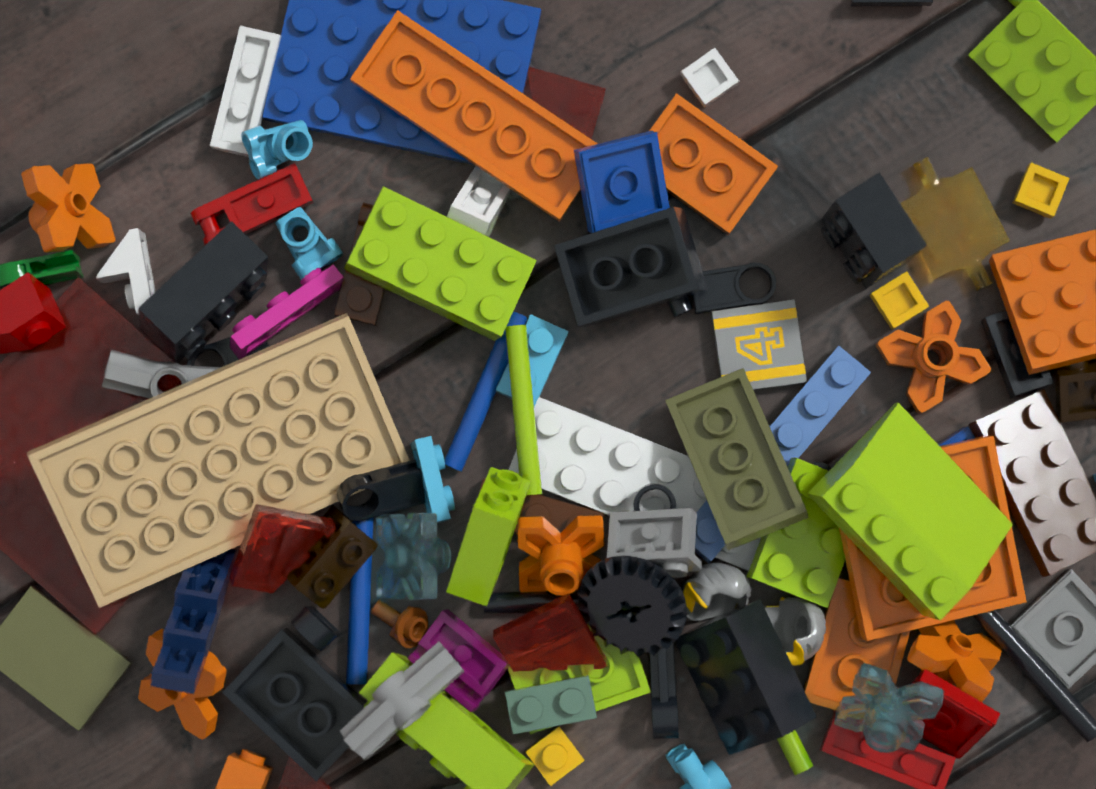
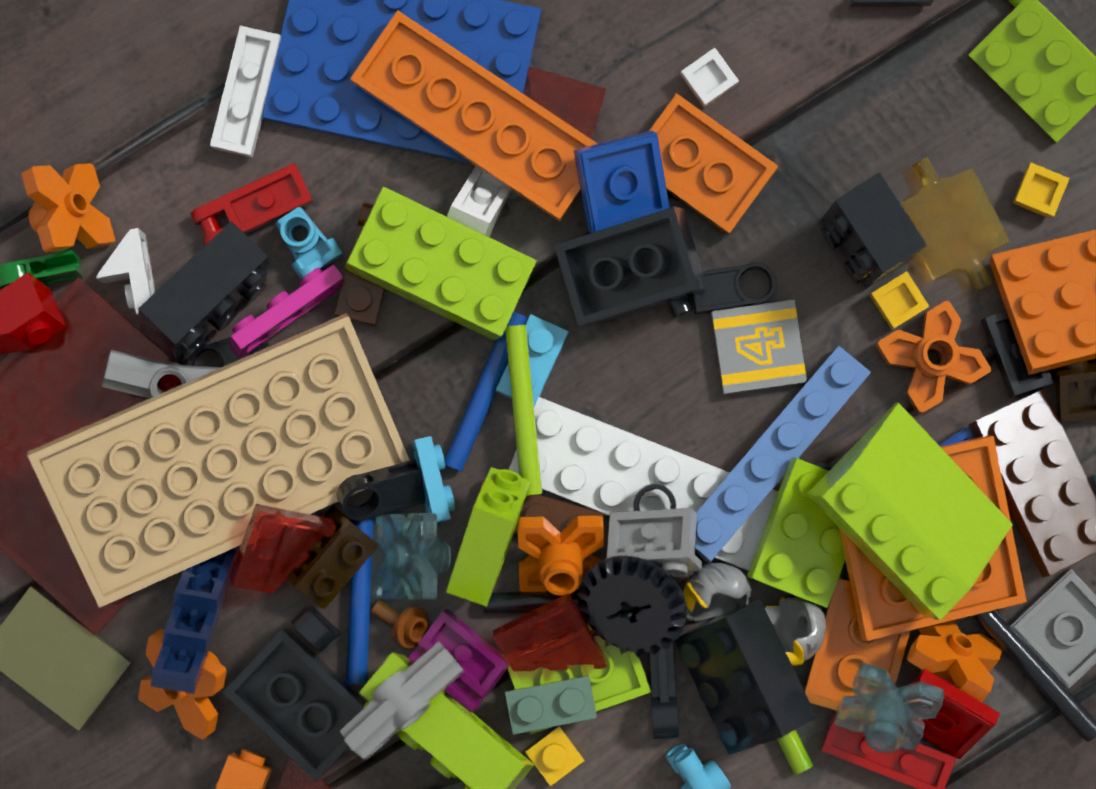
(269, 147): medium azure plate -> none
(736, 459): olive plate -> none

